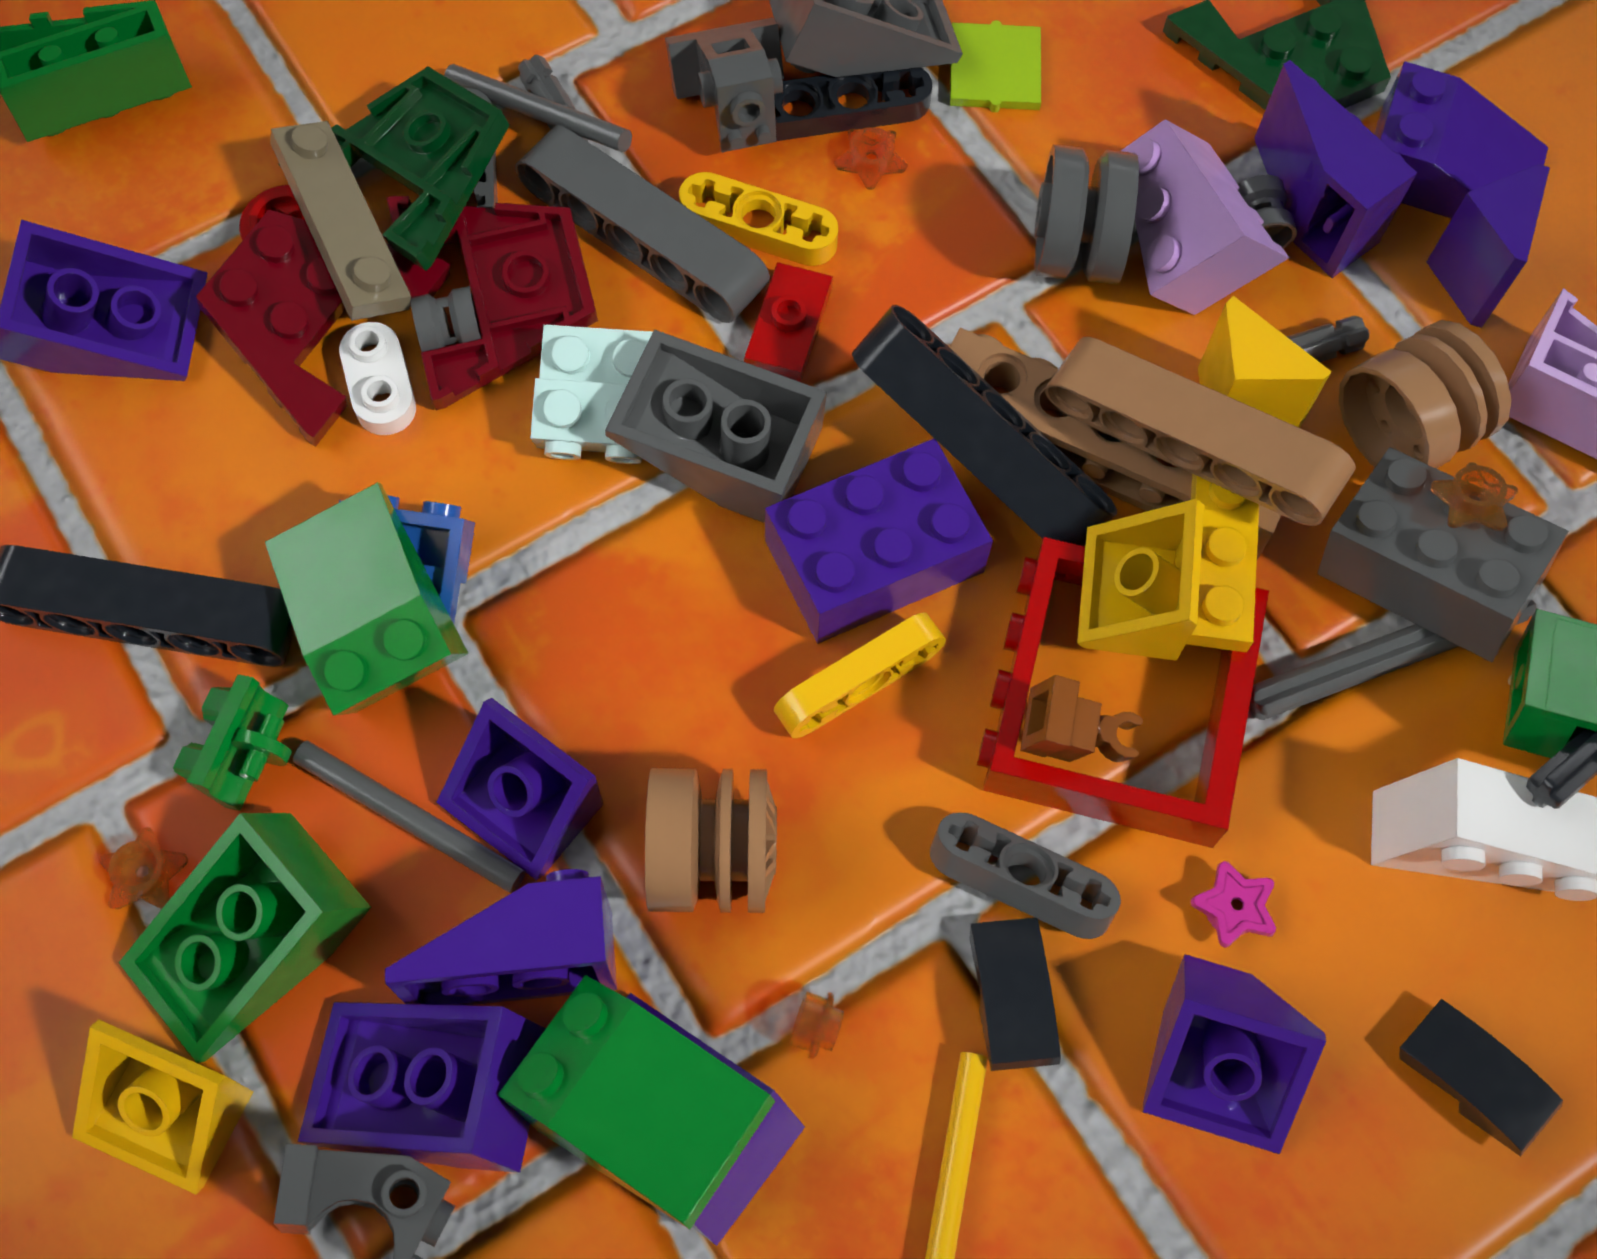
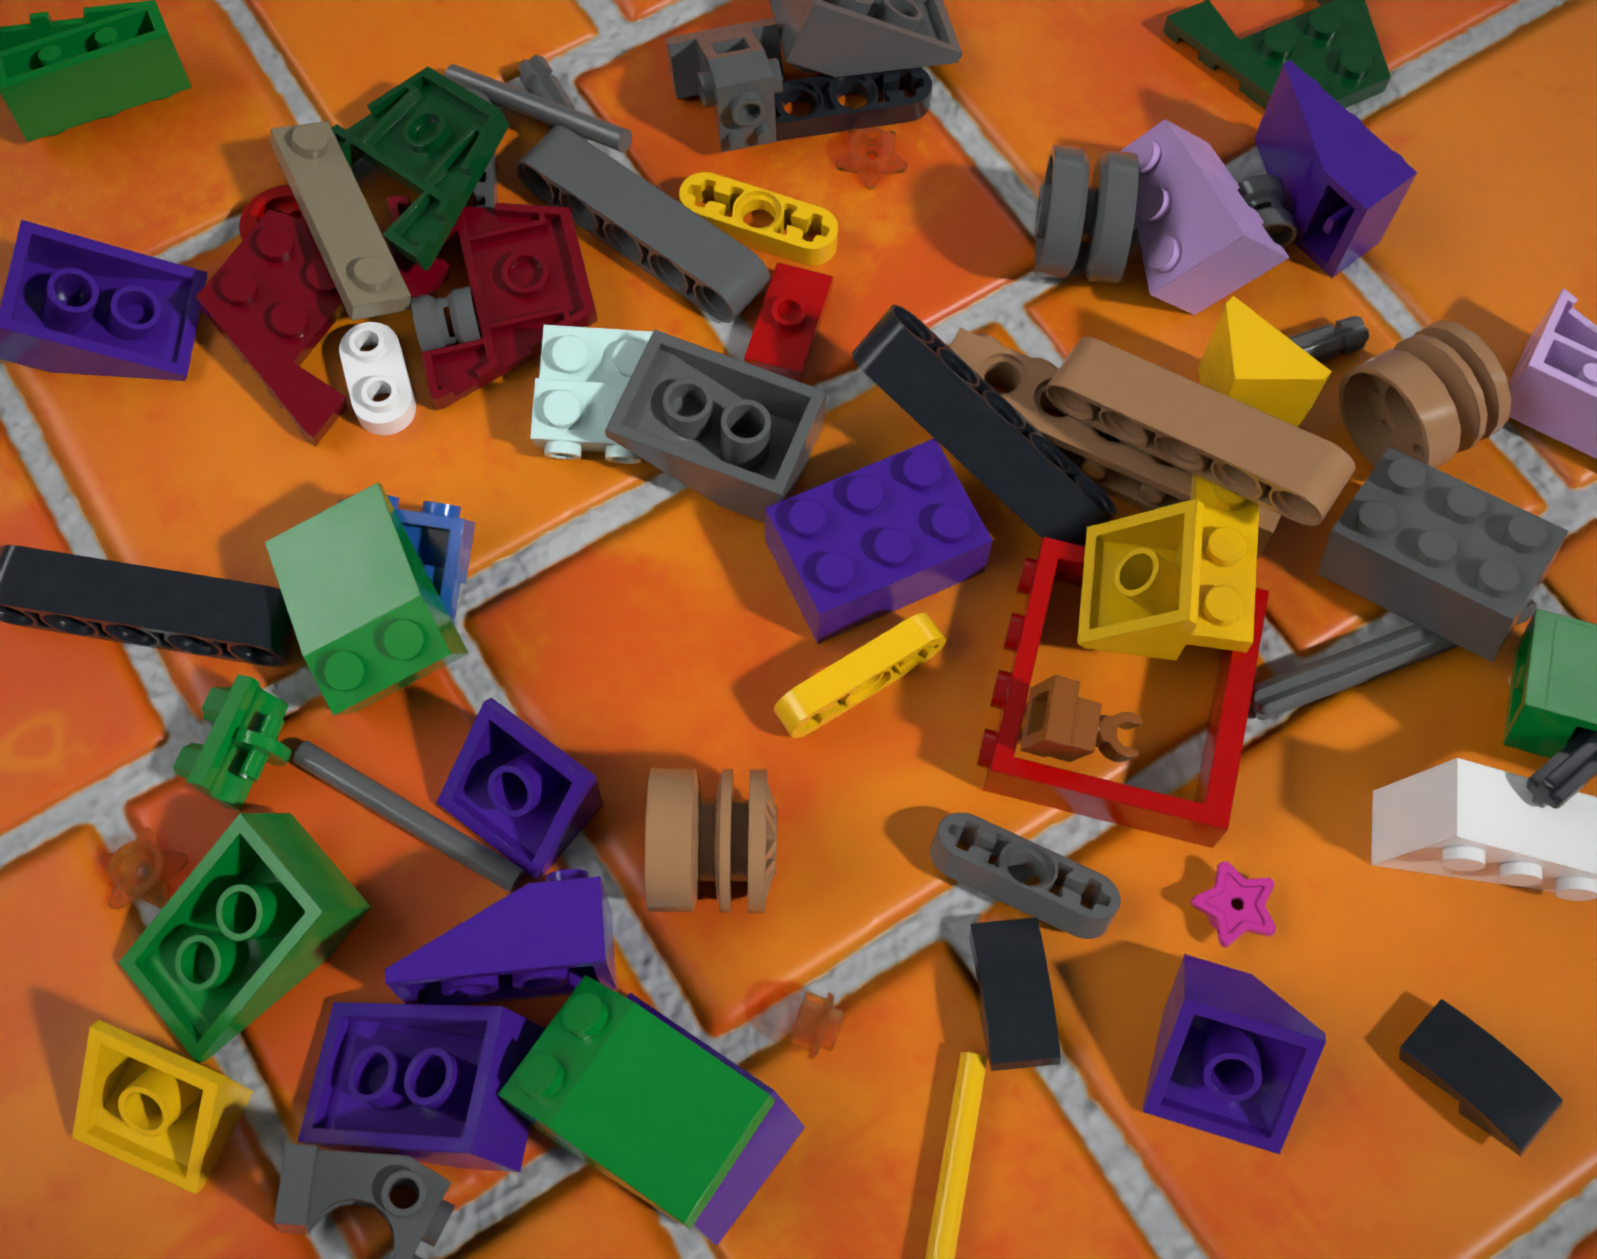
(997, 67): lime piece -> none
(1451, 138): dark purple slope -> none
(1480, 482): clear orange plate -> none
(1489, 242): dark purple slope -> none

